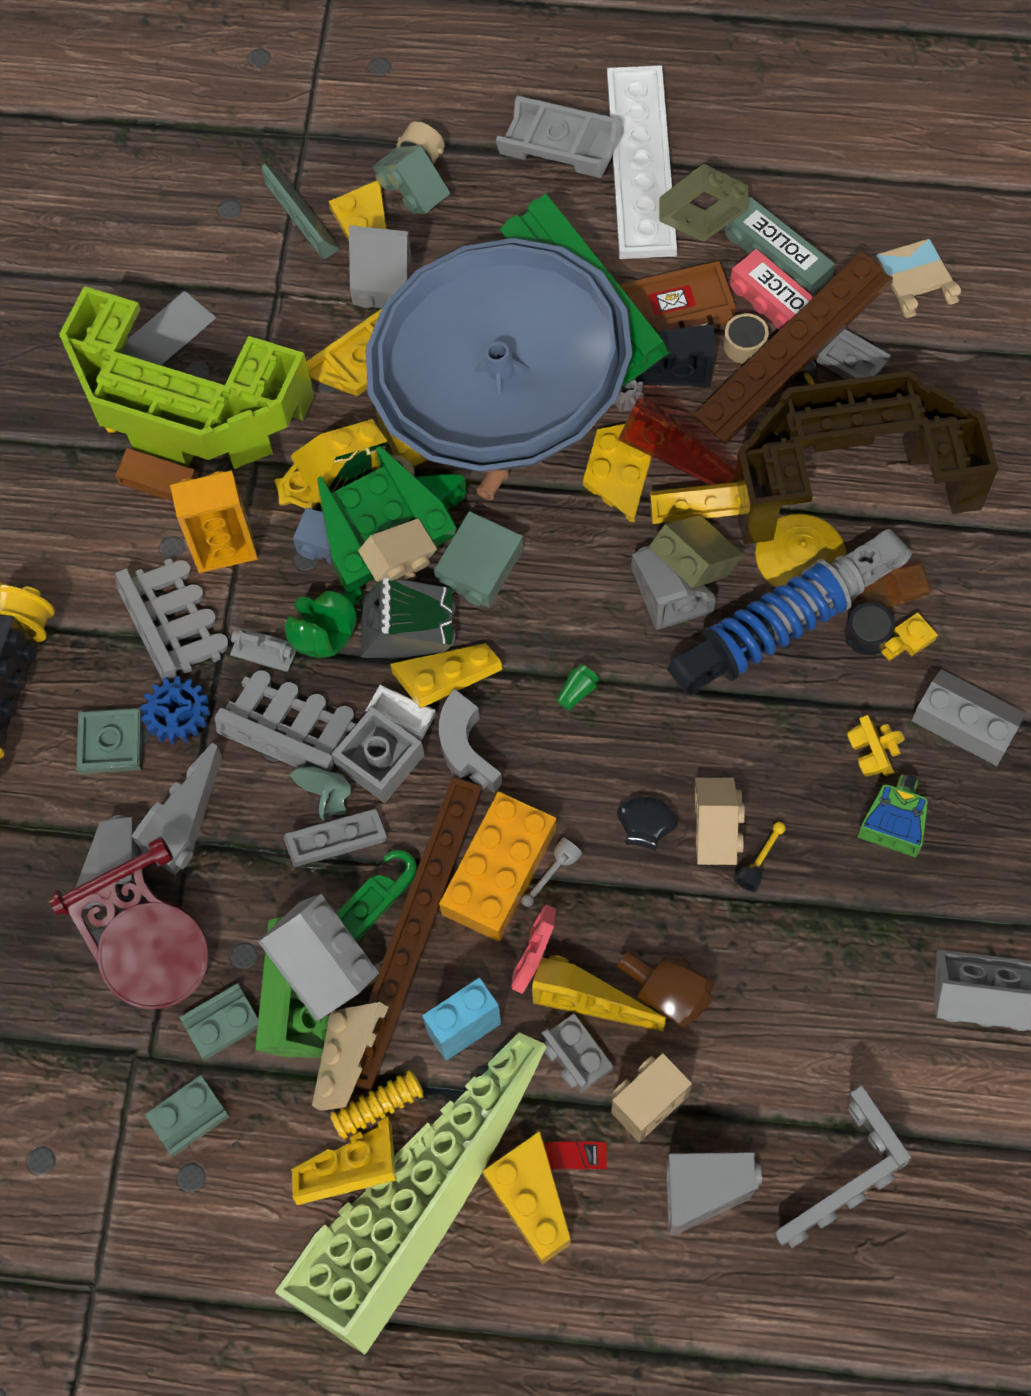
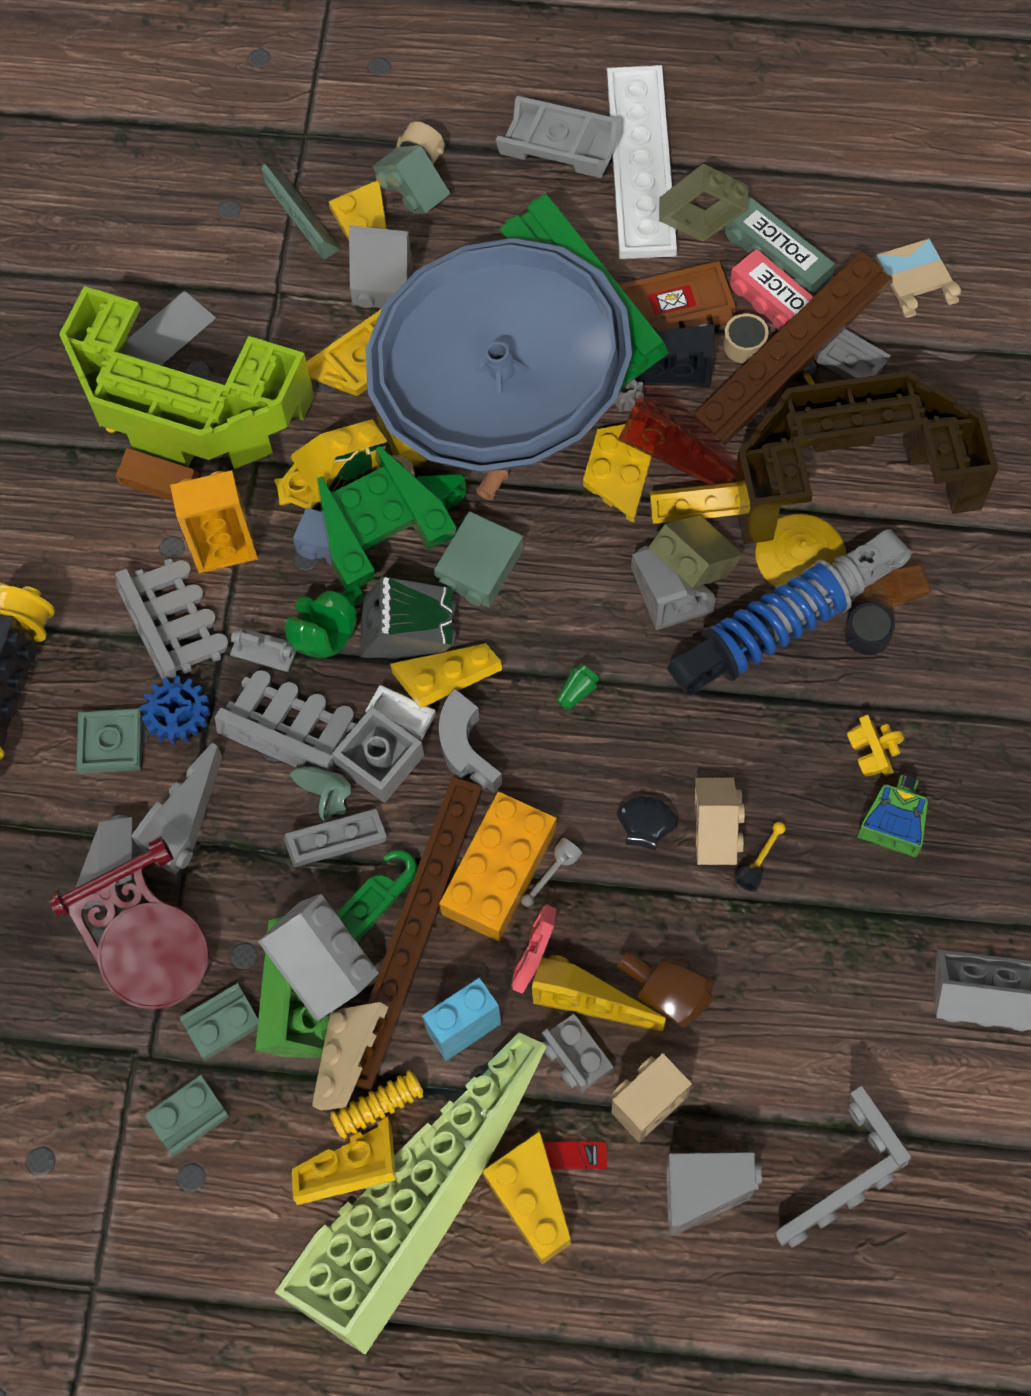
(398, 552): tan brick -> none
(910, 636): yellow plate -> none
(968, 717): light grey slope -> none

